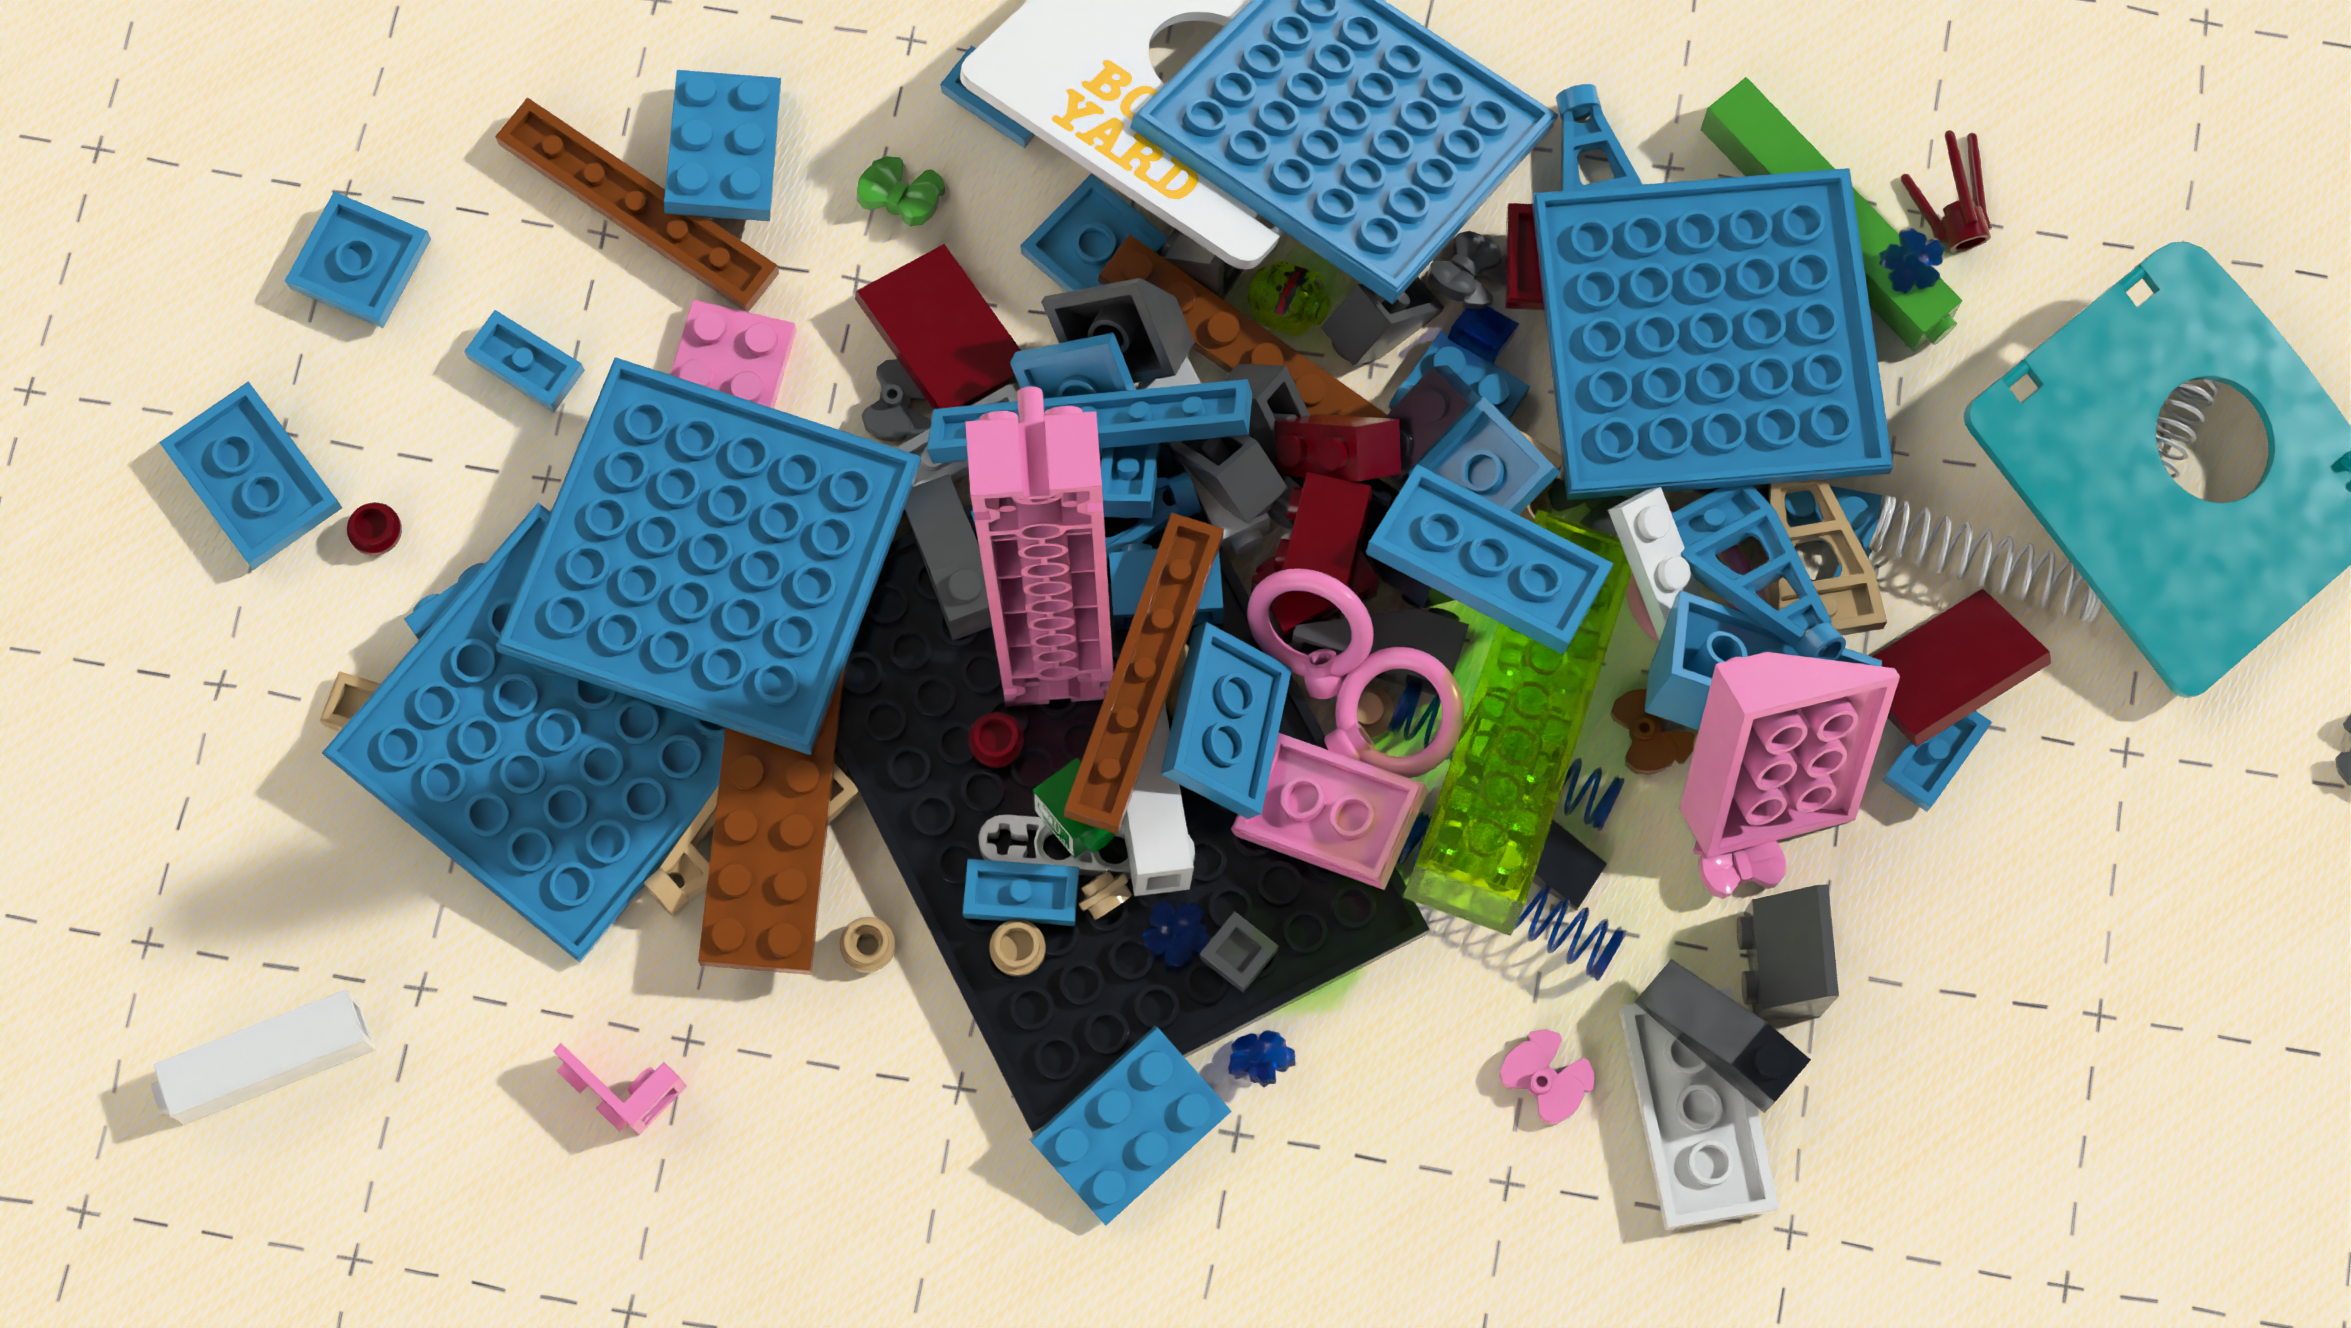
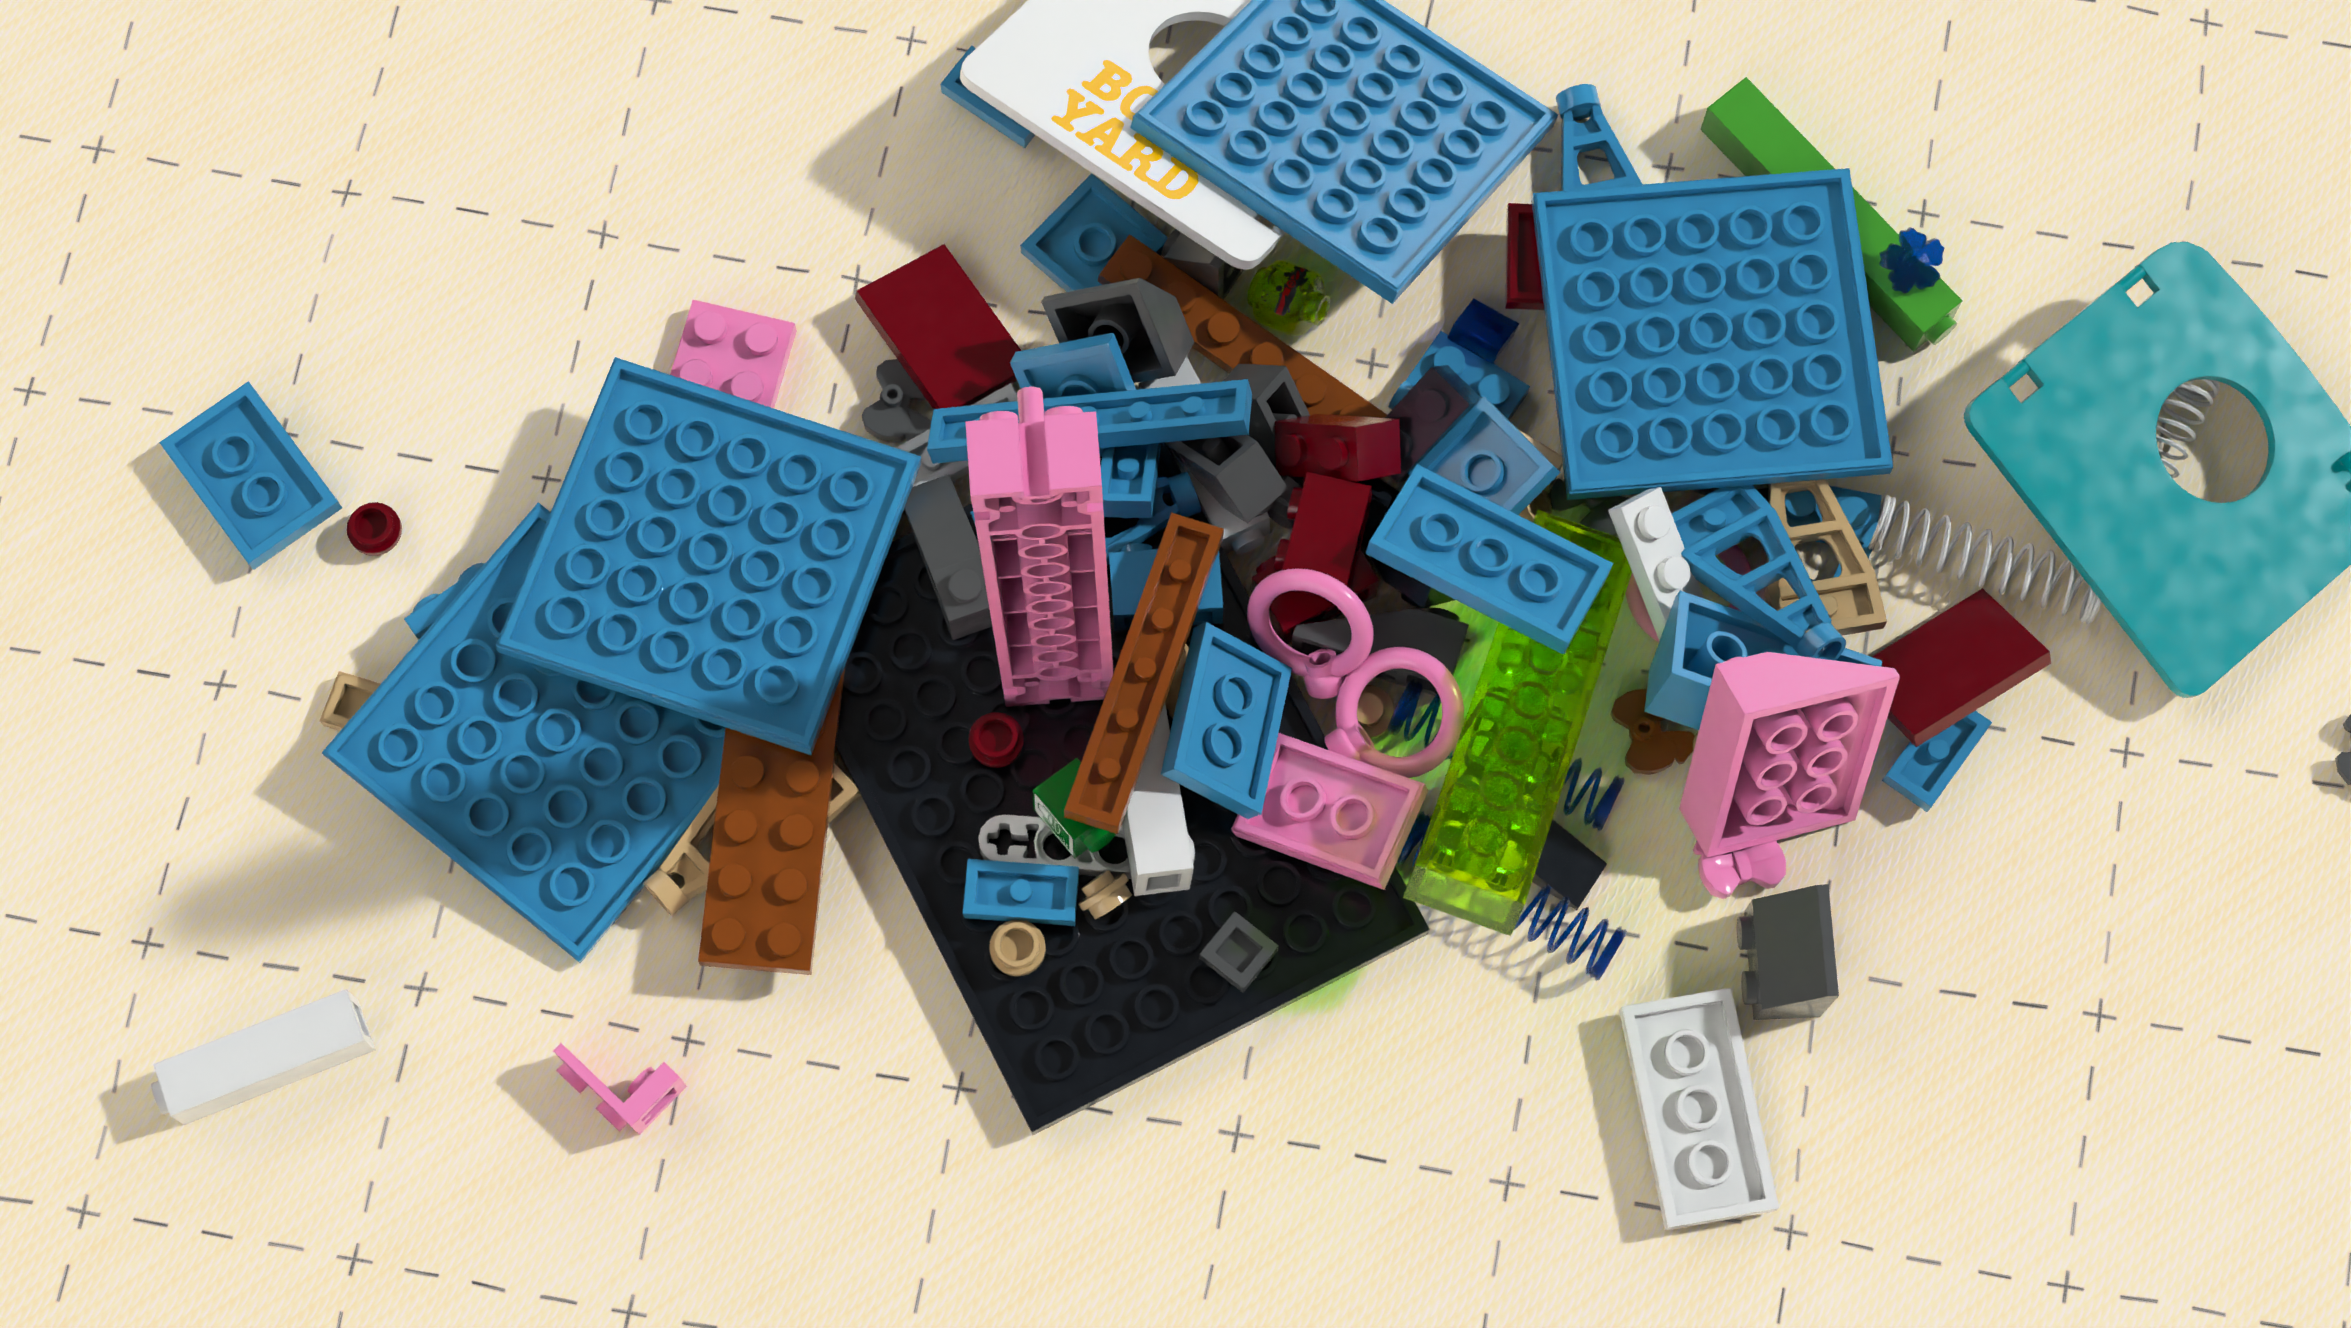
(358, 259): dark azure plate -> none
(524, 361): dark azure plate -> none
(636, 204): dark orange plate -> none
(722, 145): dark azure plate -> none
(863, 928): tan plate -> none
(882, 187): bright green piece -> none
(1130, 1125): dark azure plate -> none
(1176, 932): clear blue plant -> none
(1260, 1057): clear blue plant -> none
(1370, 326): dark grey slope -> none
(1473, 257): dark grey piece -> none
(1556, 1093): bright pink piece -> none
(1723, 1034): black slope -> none
(1965, 220): dark red plant -> none

